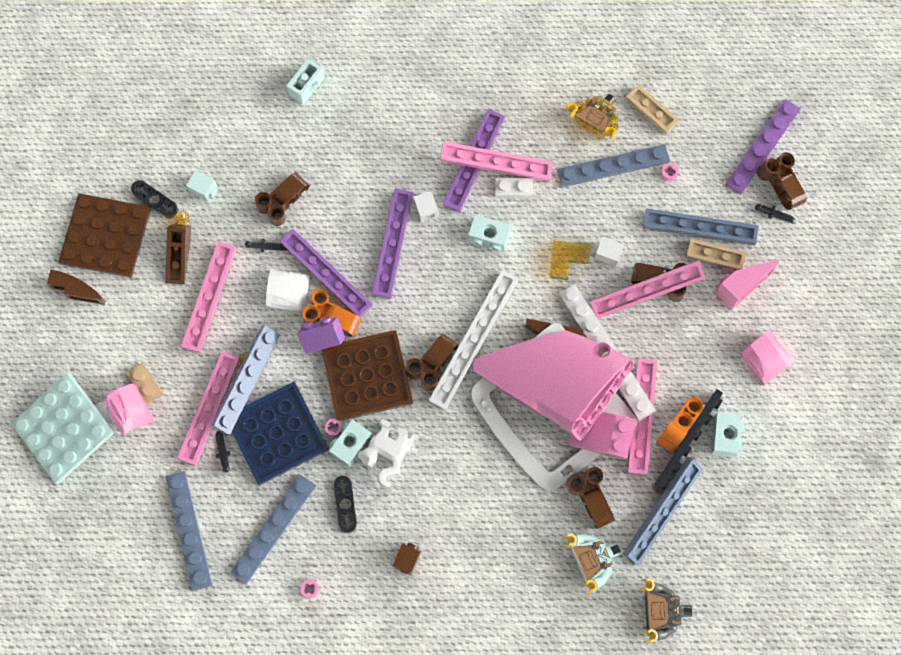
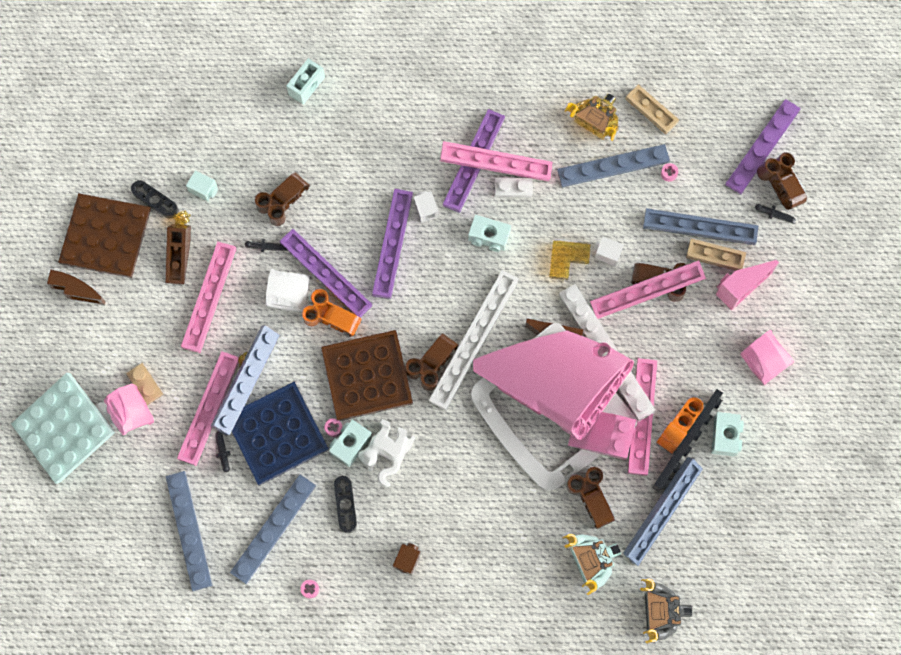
(321, 334): medium lavender brick -> none

